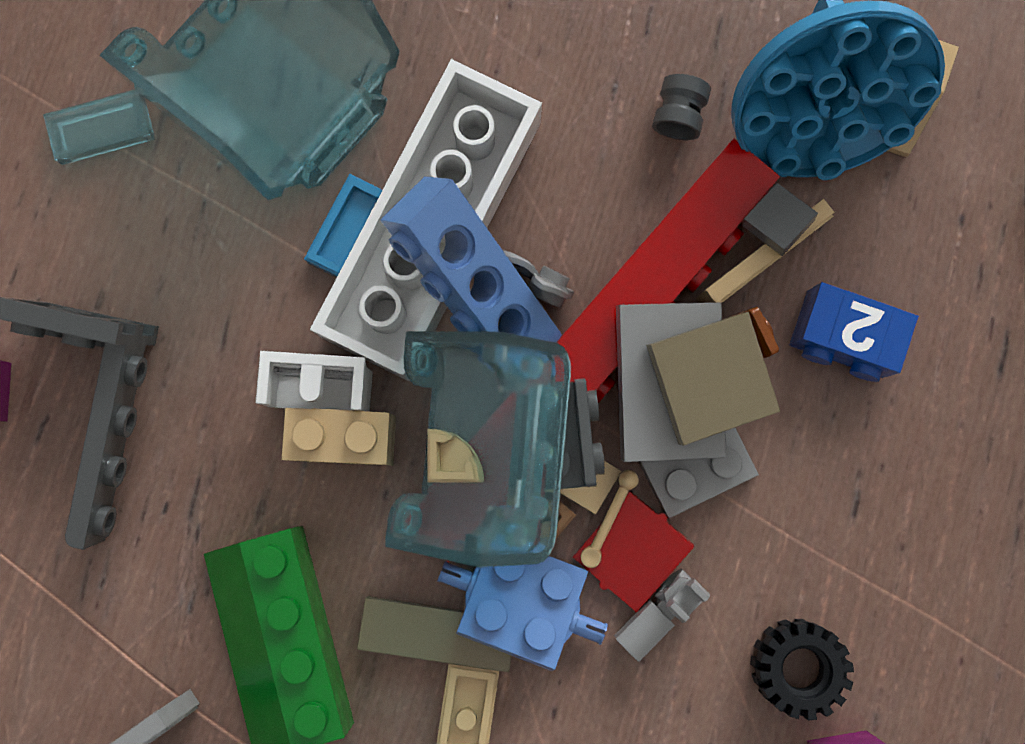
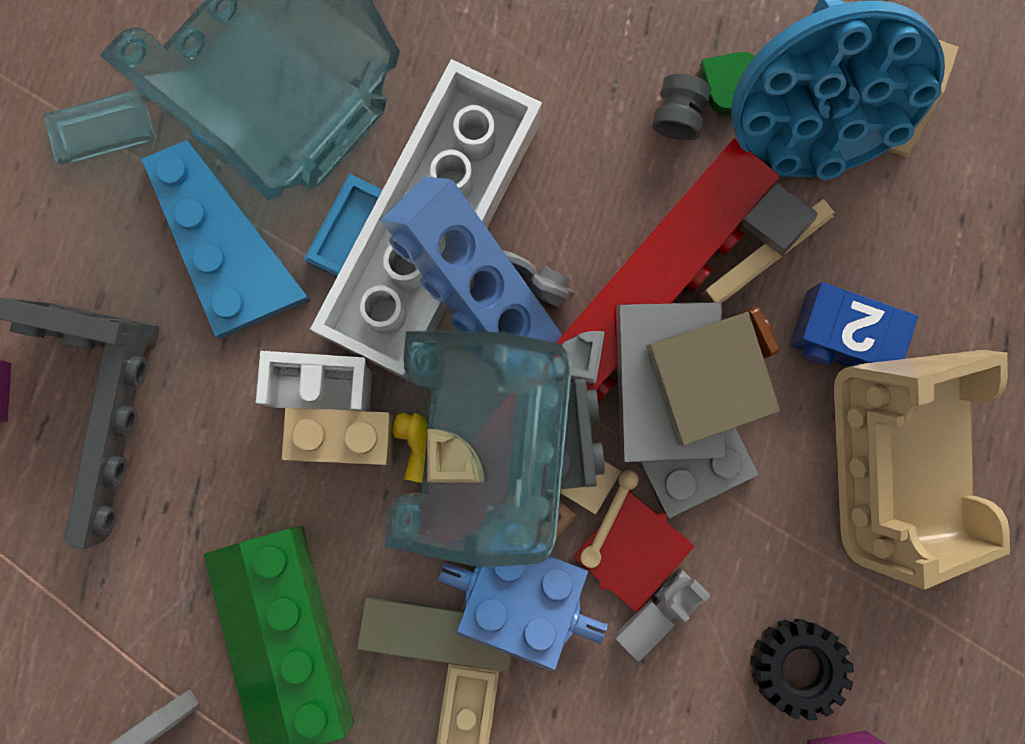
(222, 250): none -> dark azure wing
(414, 430): none -> yellow arm
(585, 355): none -> light grey tile
(723, 76): none -> green tile
(911, 466): none -> tan windscreen

